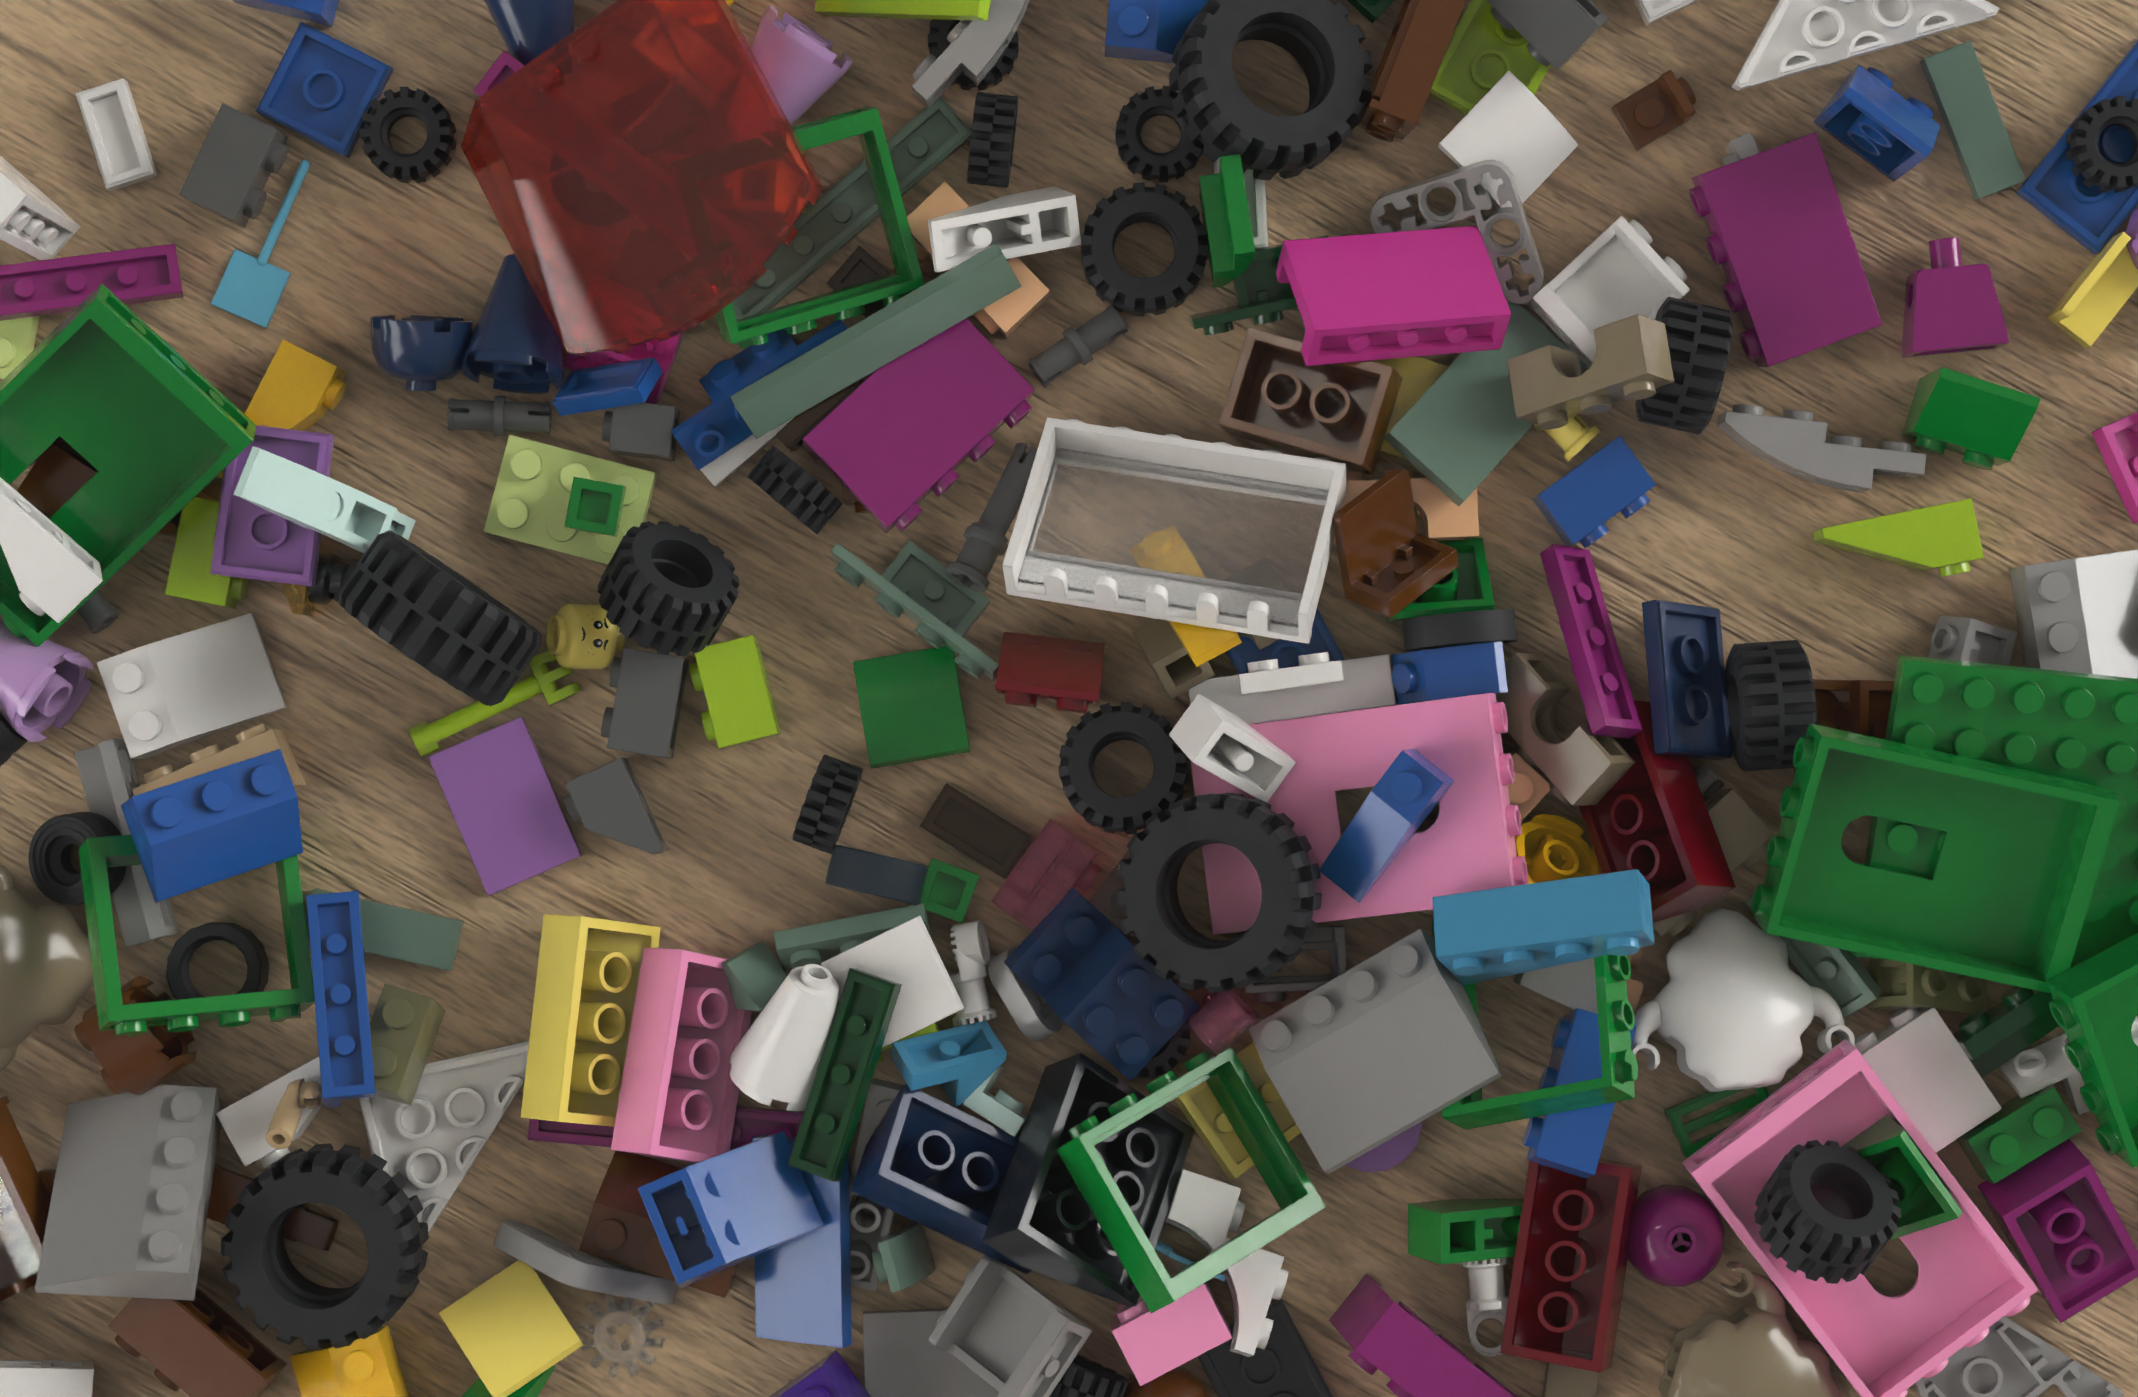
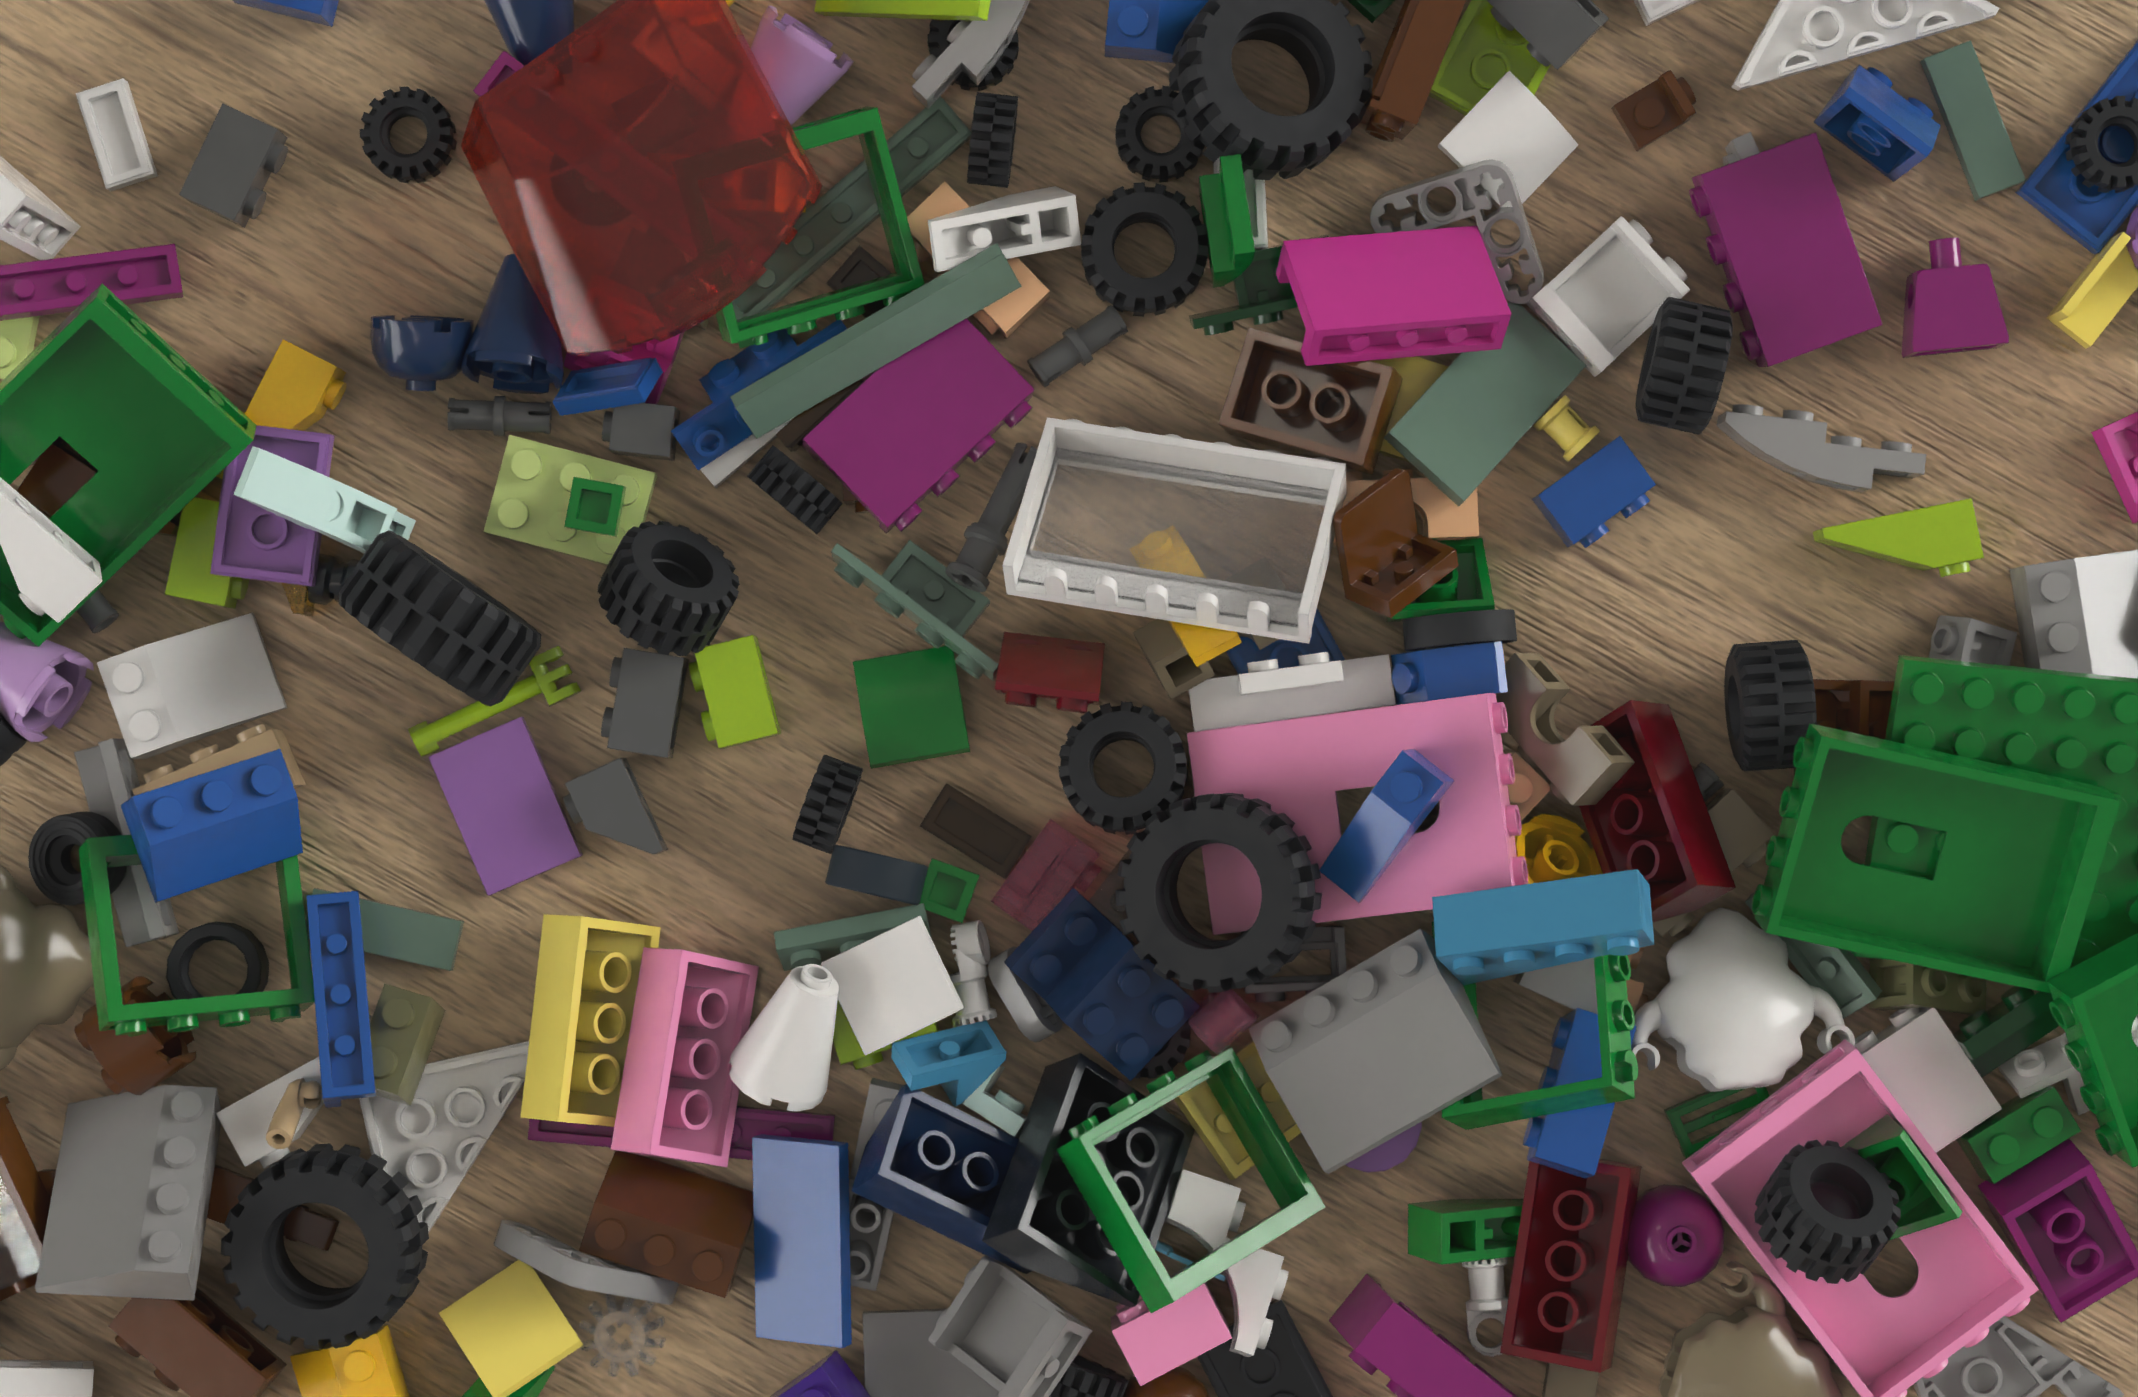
(251, 284): medium azure piece -> none
(324, 89): blue tile -> none
(583, 637): light yellow head -> none
(729, 1208): slope -> none
(753, 977): sand green slope -> none
(844, 1074): dark green tile -> none
(903, 1257): sand green slope -> none
(1231, 749): white slope -> none
(1590, 642): magenta plate -> none
(1627, 365): dark tan arch -> none
(1686, 680): dark blue tile -> none
(1968, 418): green slope -> none

